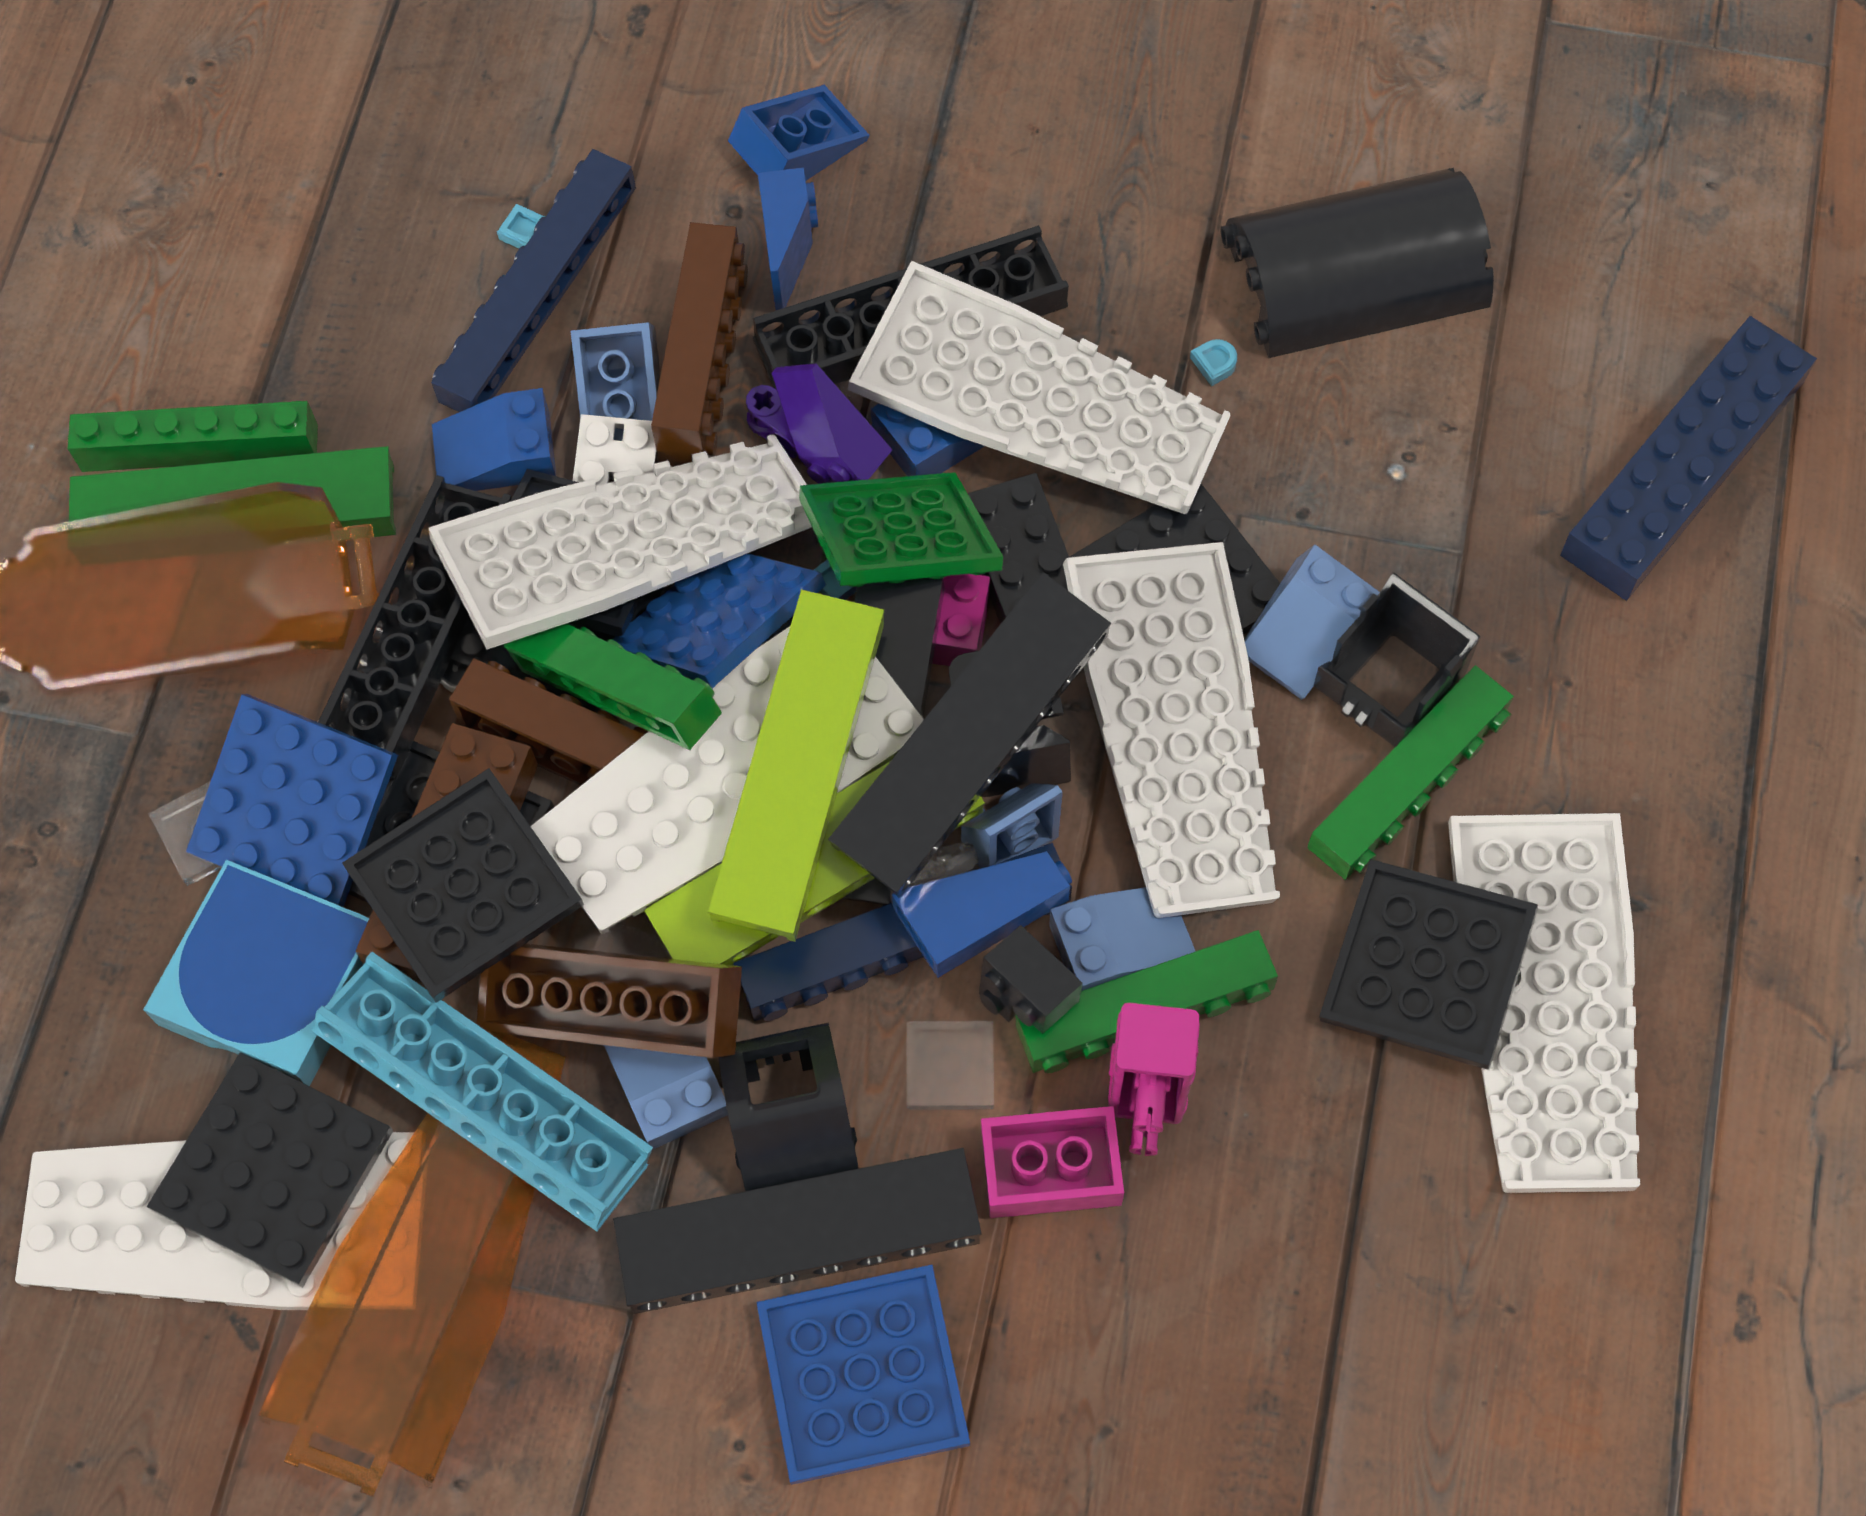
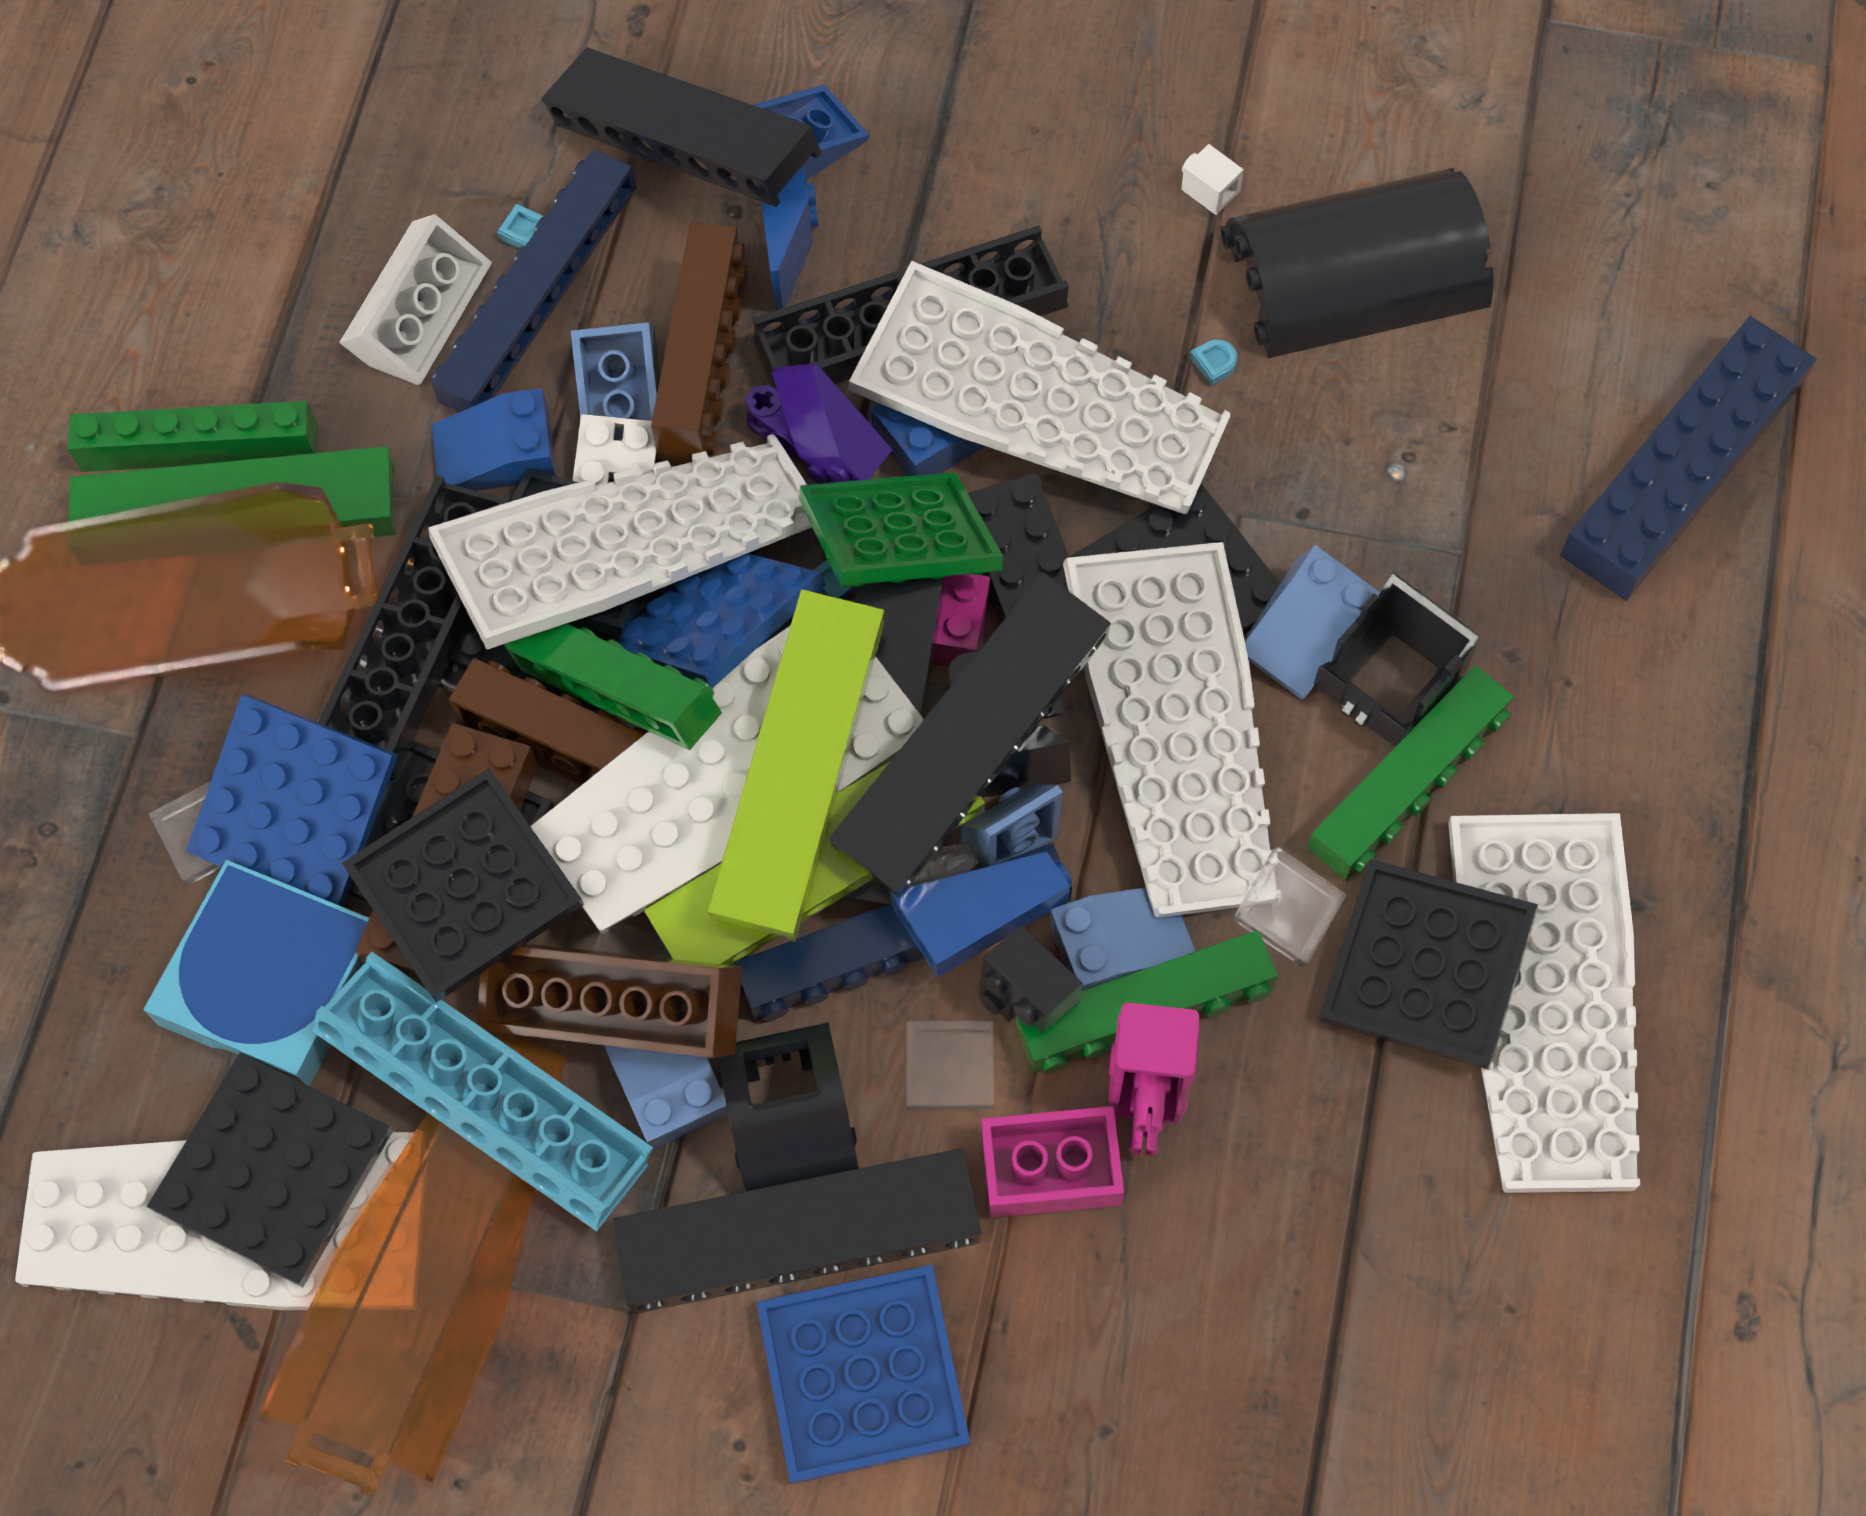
(416, 300): none -> white slope
(681, 121): none -> black tile
(1211, 178): none -> white brick
(1289, 906): none -> clear tile

